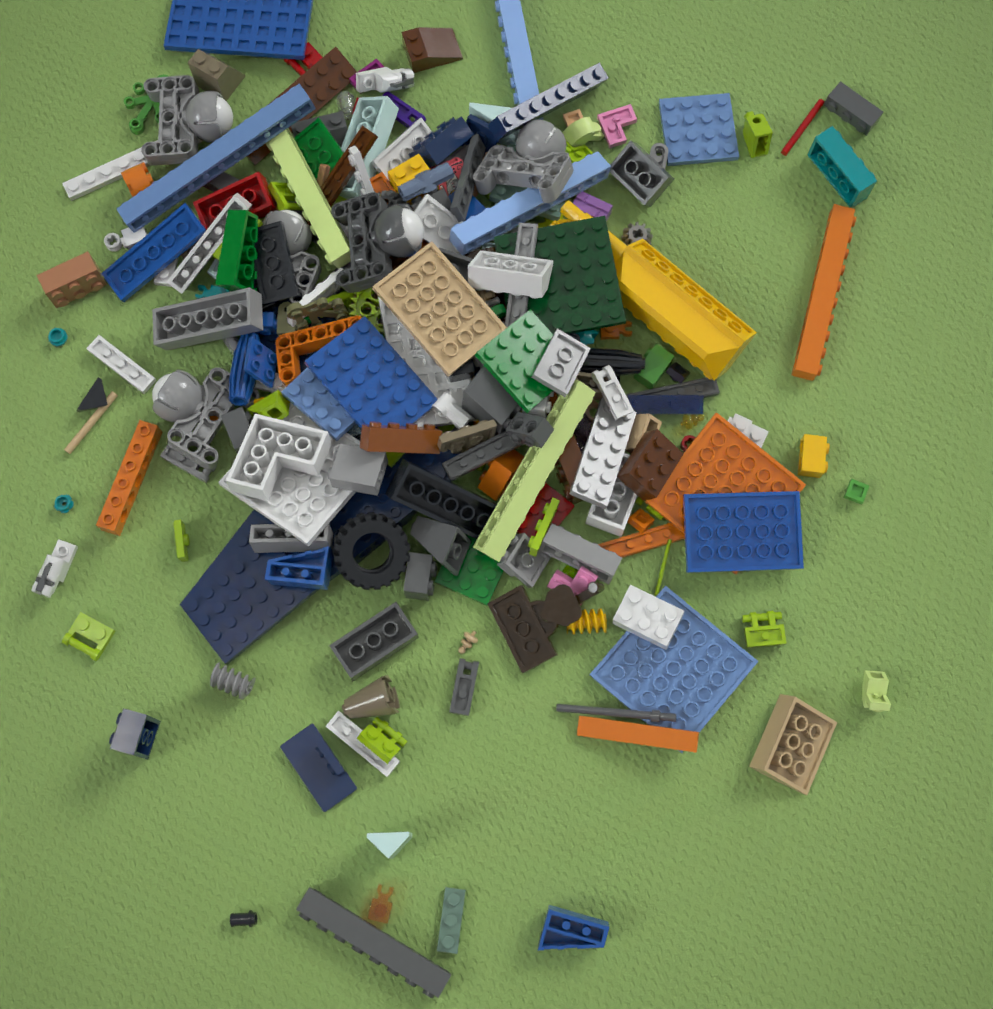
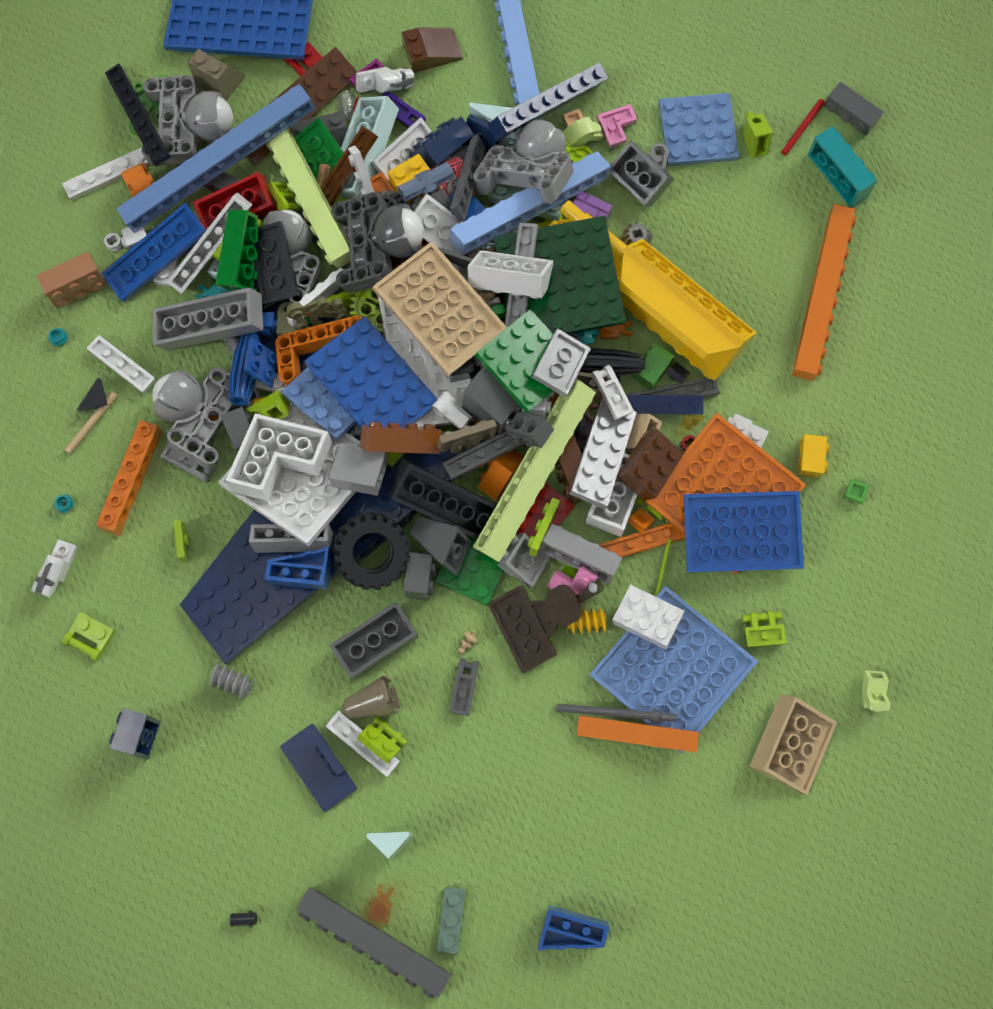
(138, 115): none -> black tile

